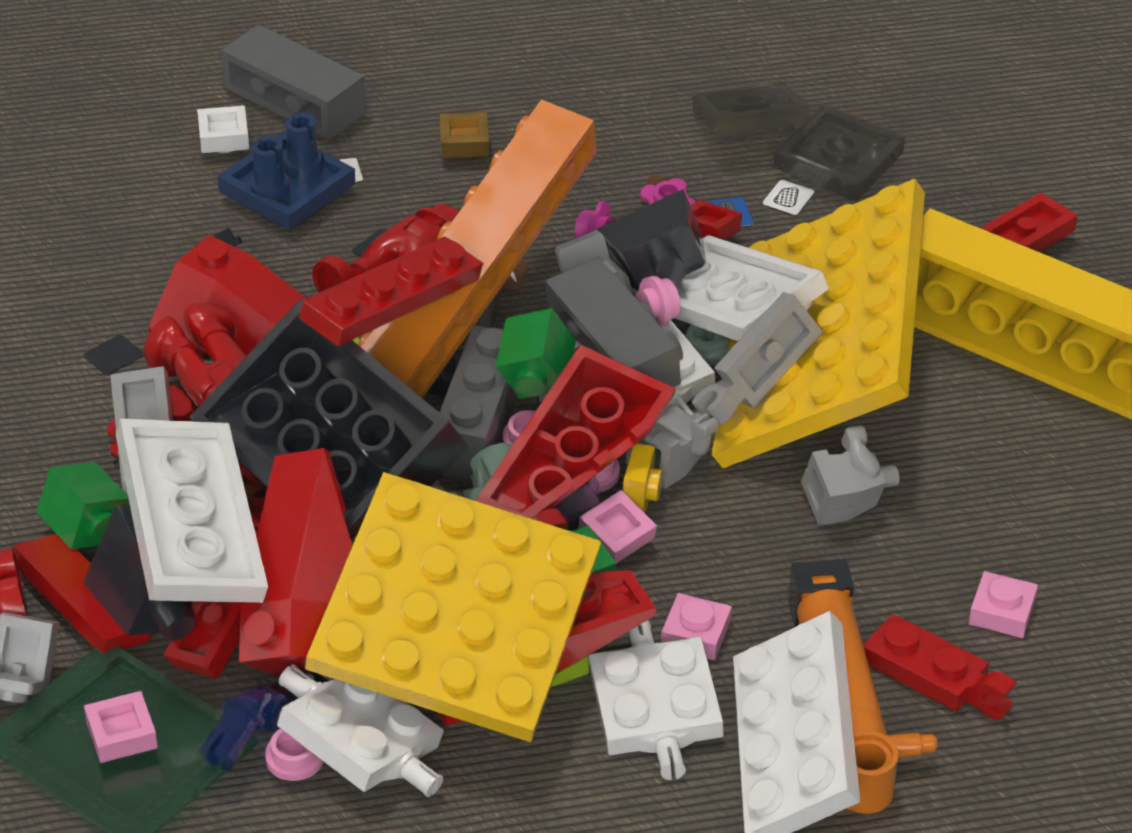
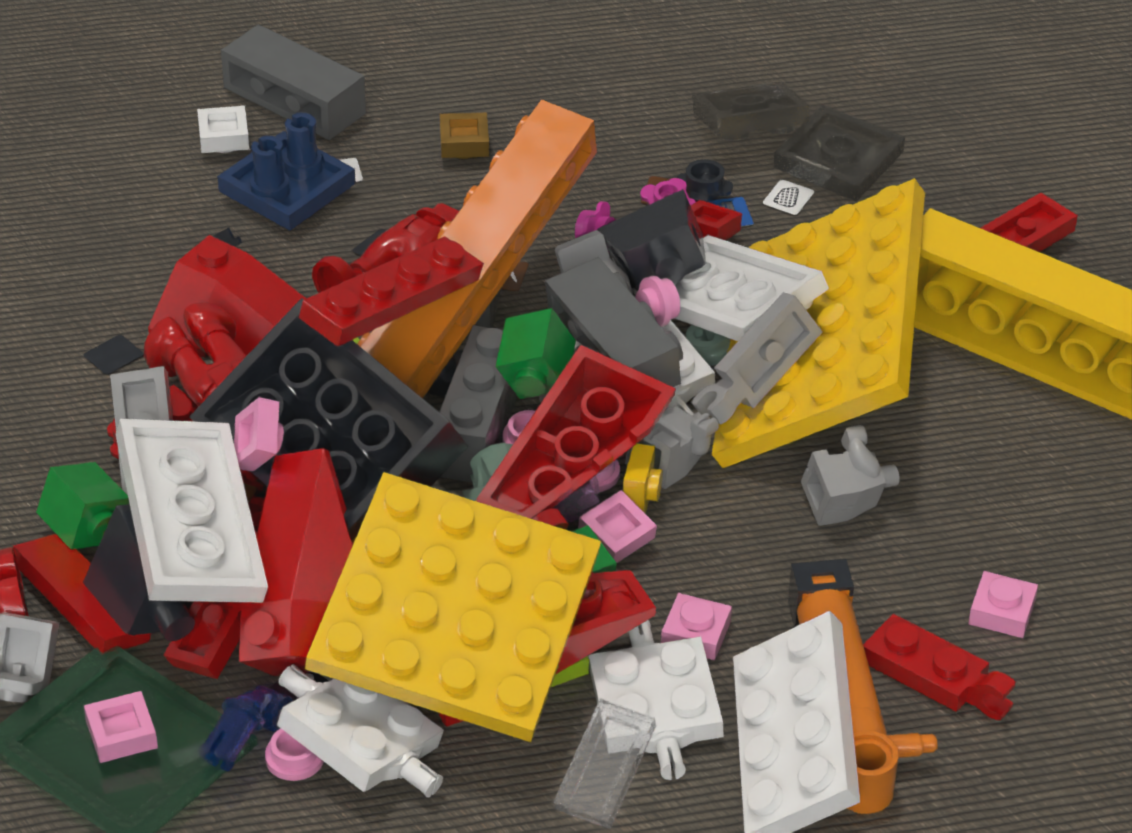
(257, 433): none -> bright pink plate
(605, 763): none -> clear tile
(706, 180): none -> black plate

